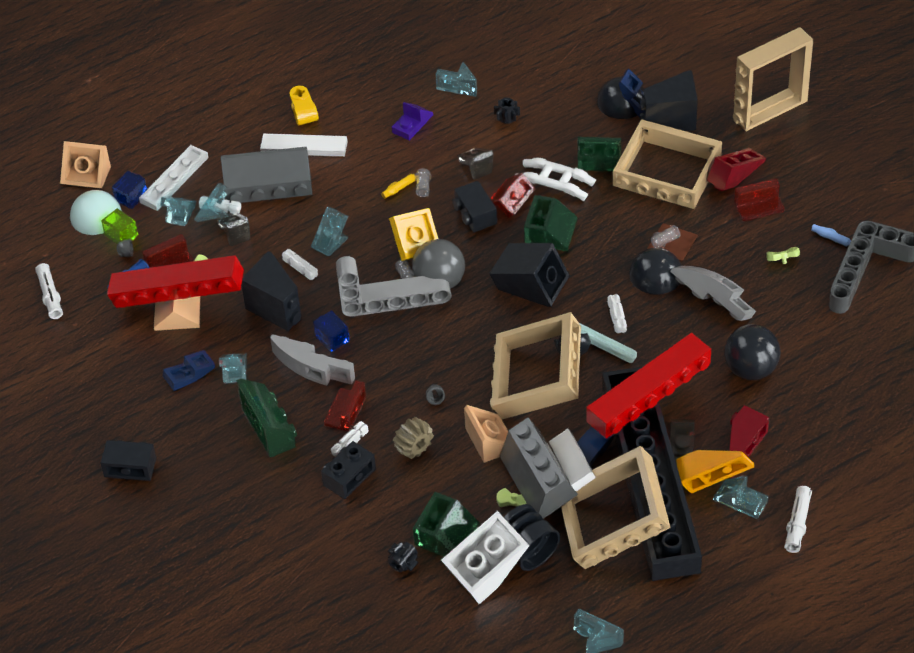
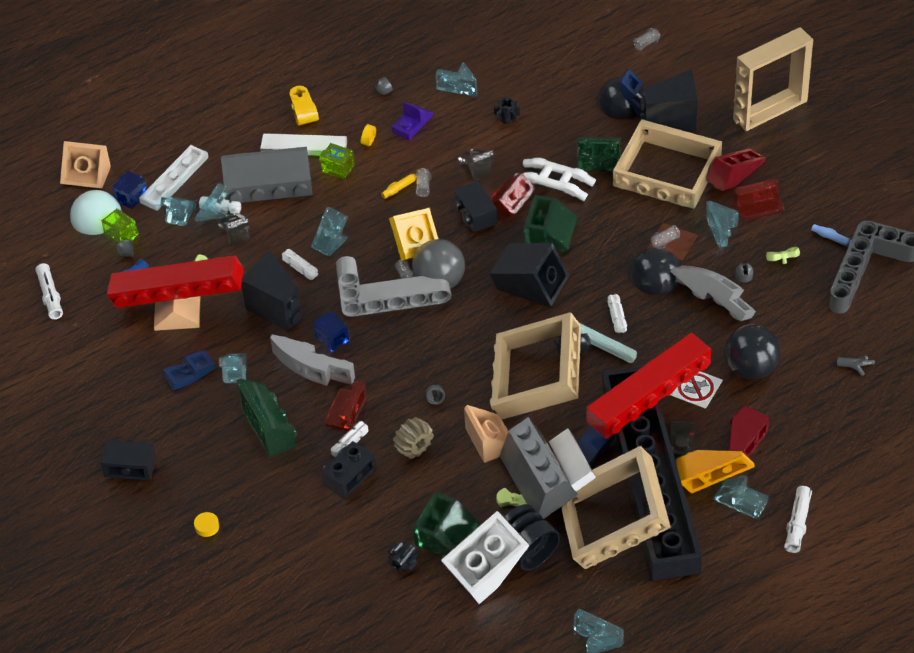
(168, 253): clear red panel -> none
(206, 524): none -> yellow tile
(337, 160): none -> clear neon green brick
(368, 135): none -> yellow tile
(383, 86): none -> dark grey hinge
(646, 39): none -> clear pin
(698, 390): none -> sticker
(720, 221): none -> clear light blue slope
(739, 274): none -> dark grey hinge
(855, 363): none -> dark grey bar

